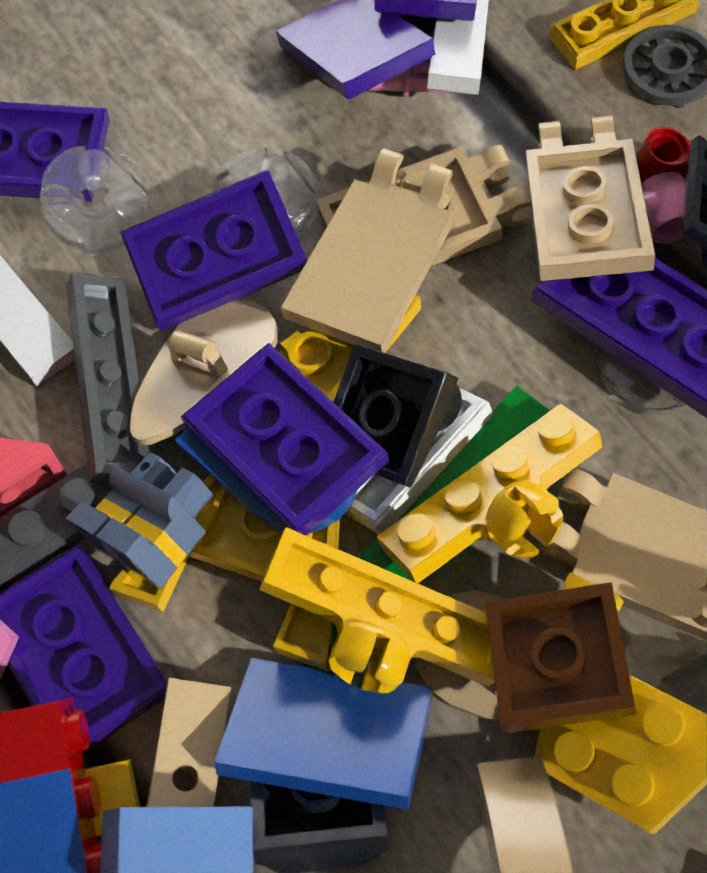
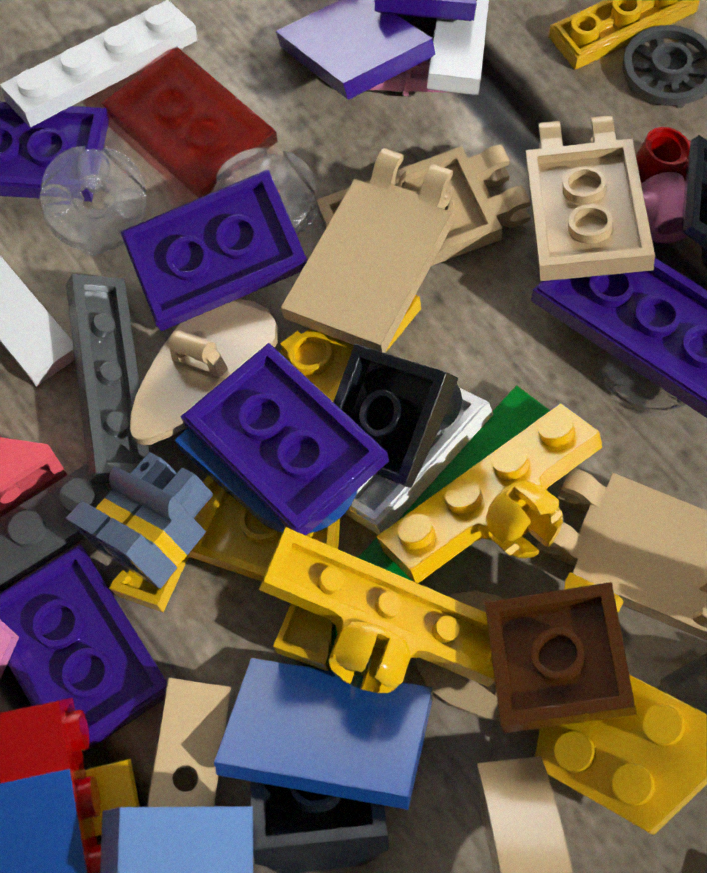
(98, 63): none -> white plate
(187, 120): none -> clear red tile

